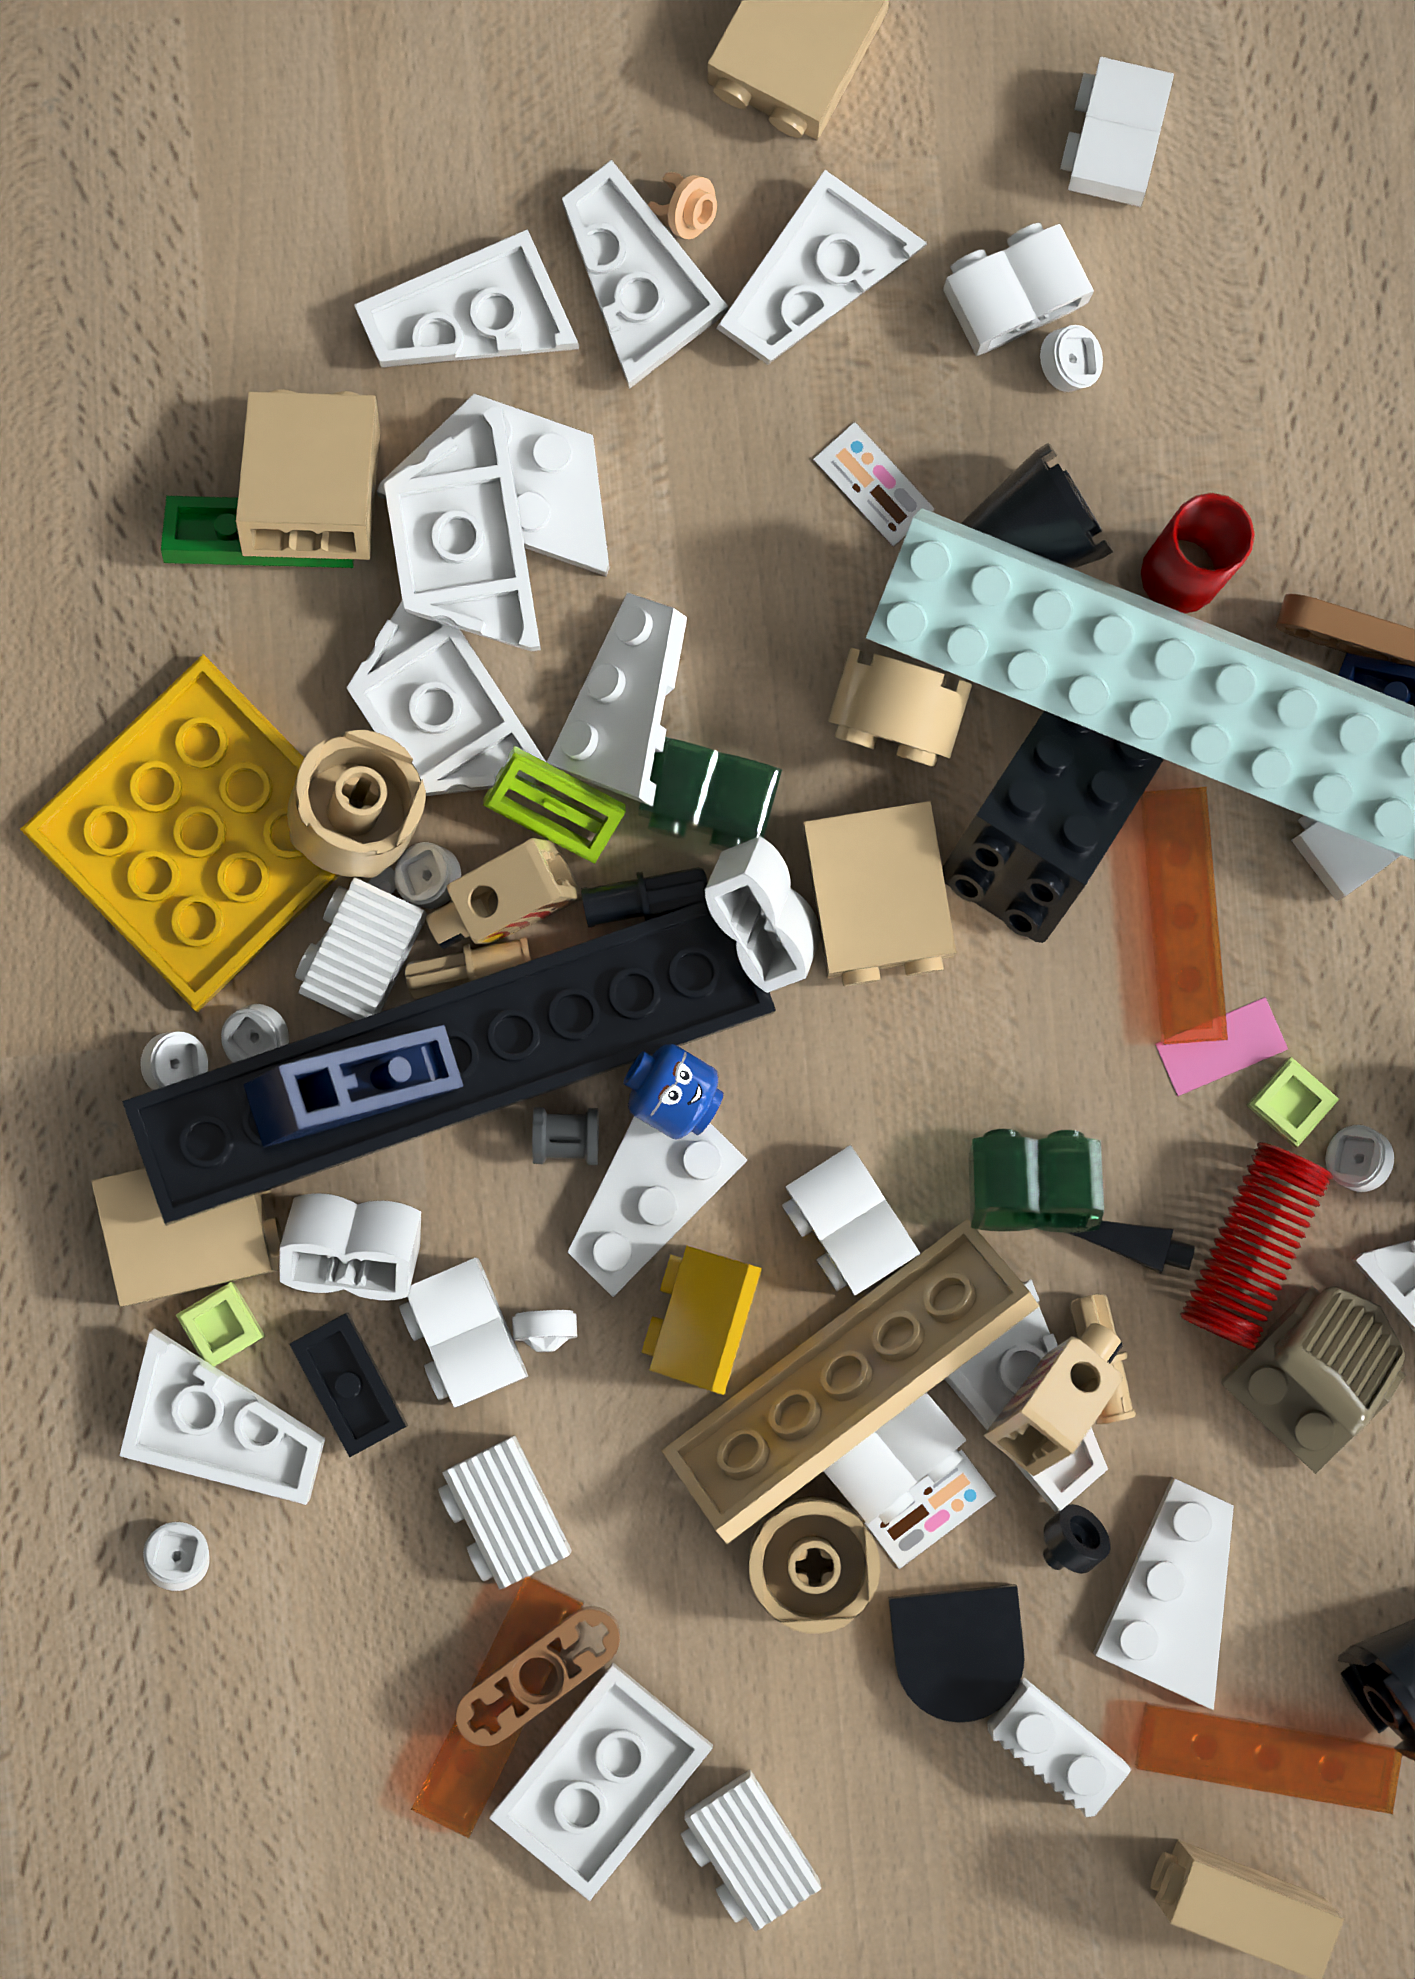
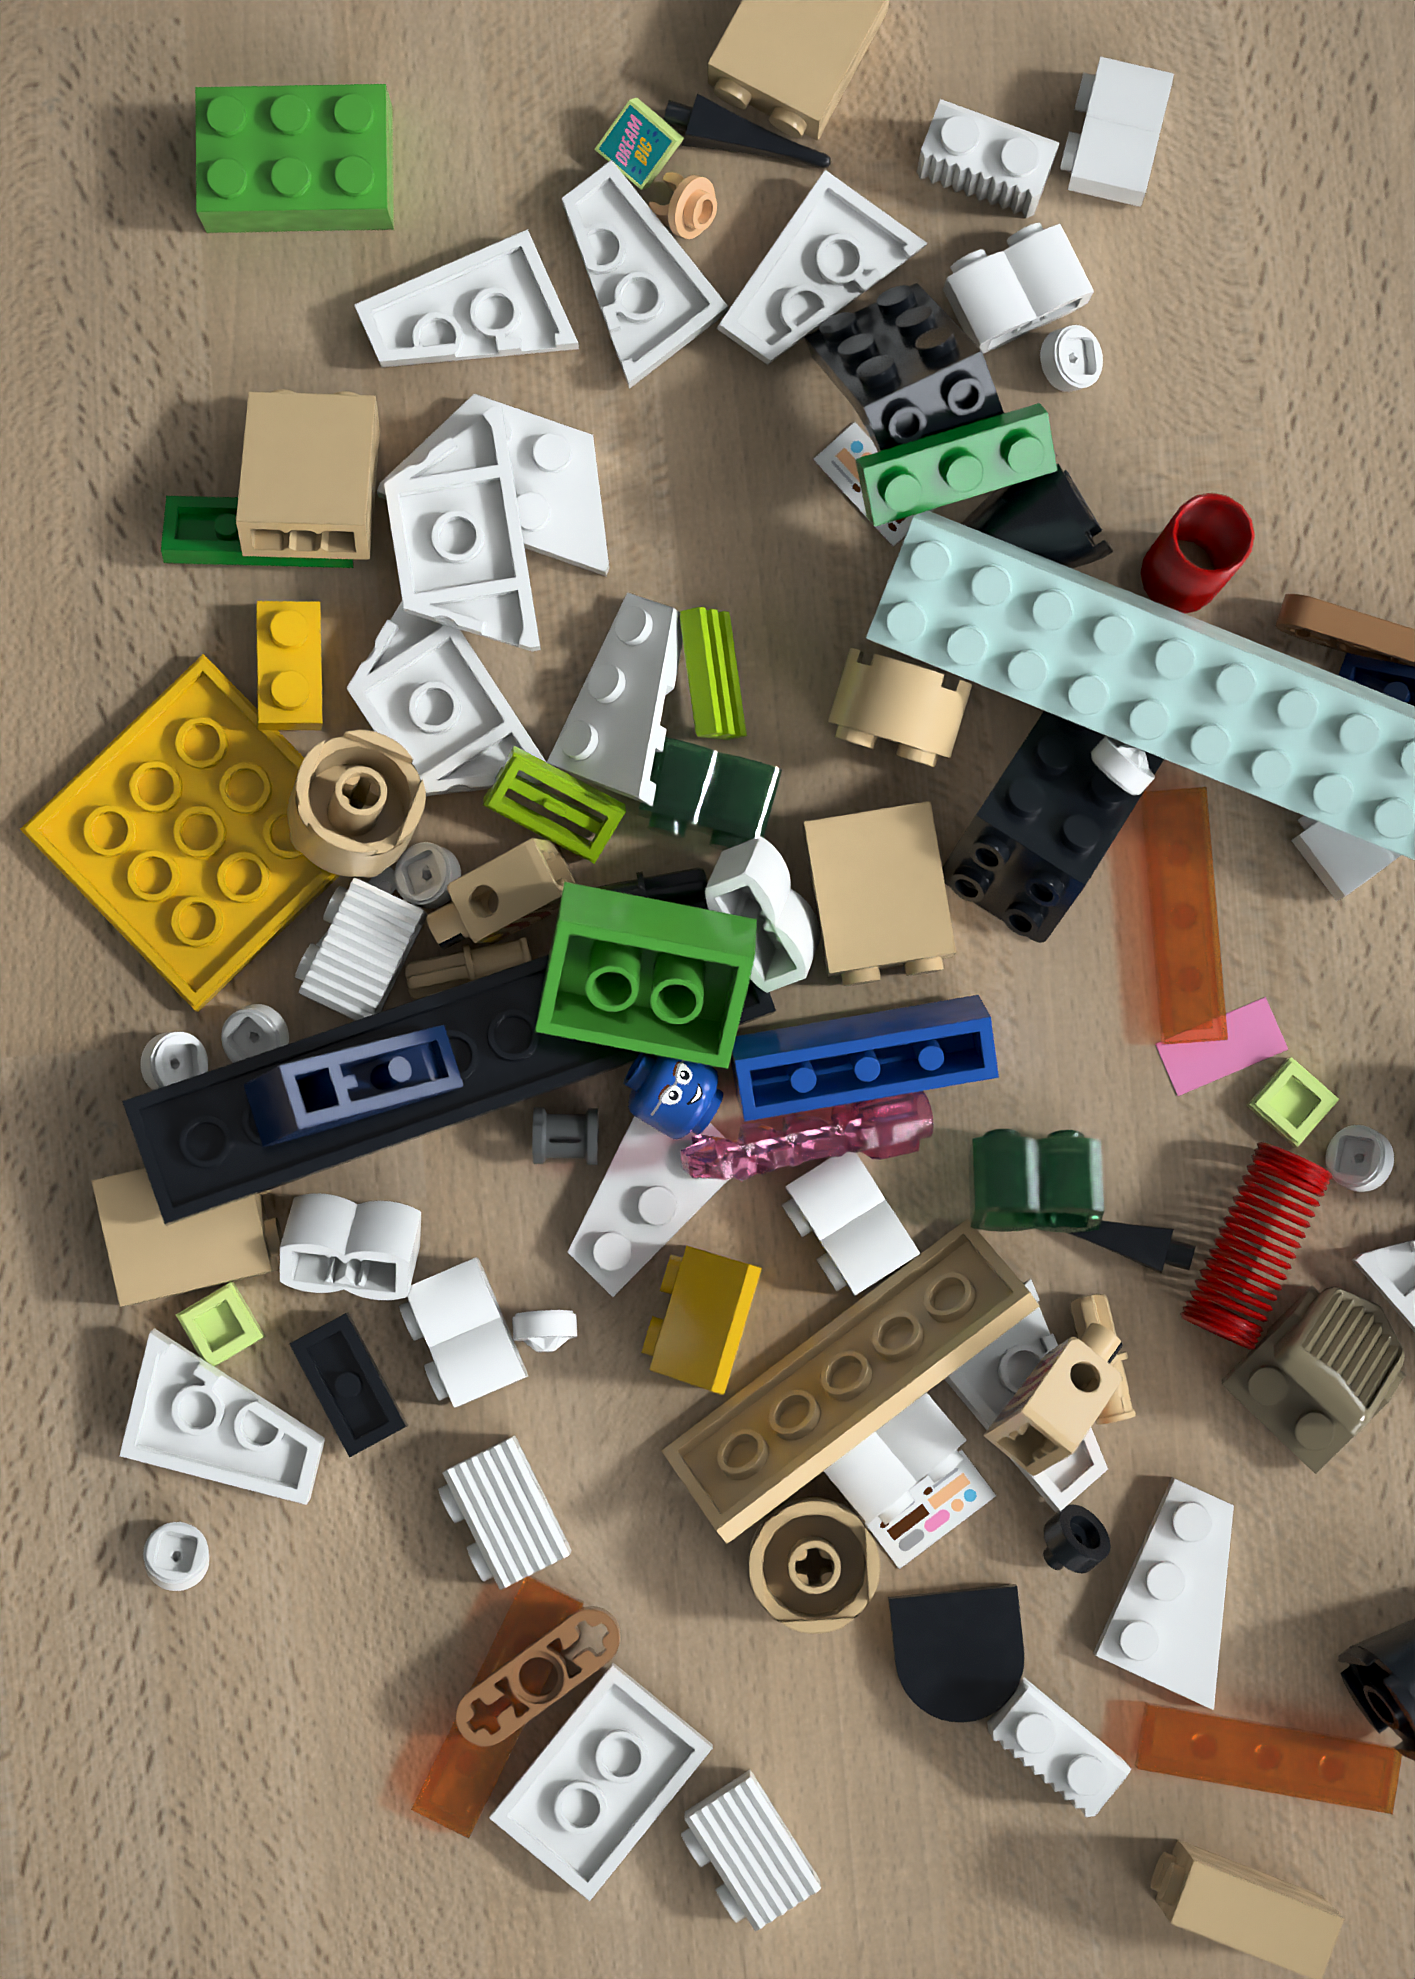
(288, 665): none -> yellow plate
(294, 158): none -> bright green brick
(639, 143): none -> tile
(647, 975): none -> bright green brick
(712, 673): none -> lime tile
(718, 128): none -> black piece
(863, 1057): none -> blue brick
(874, 1127): none -> clear pink sword
(905, 367): none -> black bracket
(956, 464): none -> plate
(986, 158): none -> white brick
(1123, 764): none -> white tile

